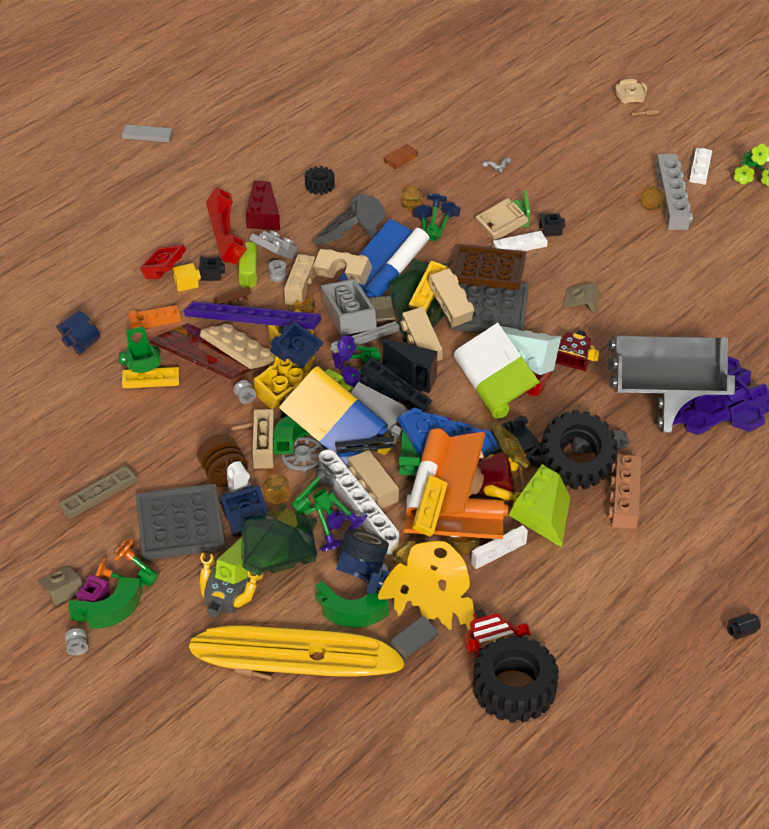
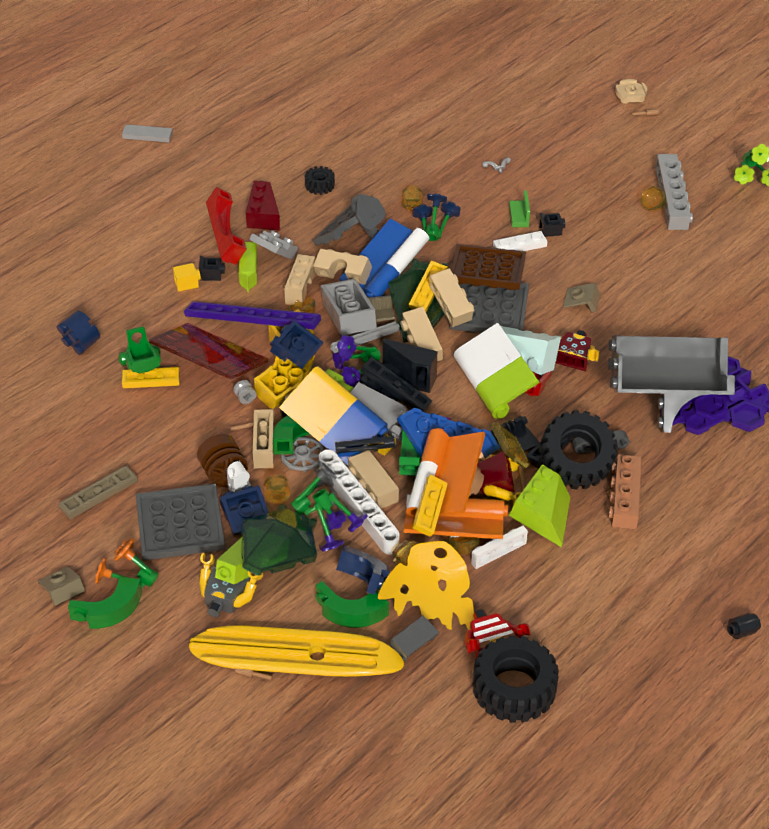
(76, 641): light grey wheel -> none
(101, 593): magenta window -> none
(154, 317): orange plate -> none
(162, 261): red plate -> none
(238, 346): tan plate -> none
(240, 295): reddish brown plate -> none
(277, 270): light grey wheel -> none
(364, 545): black wheel -> none
(400, 156): clear orange tile -> none
(504, 217): tan container -> none
(700, 166): white plate -> none

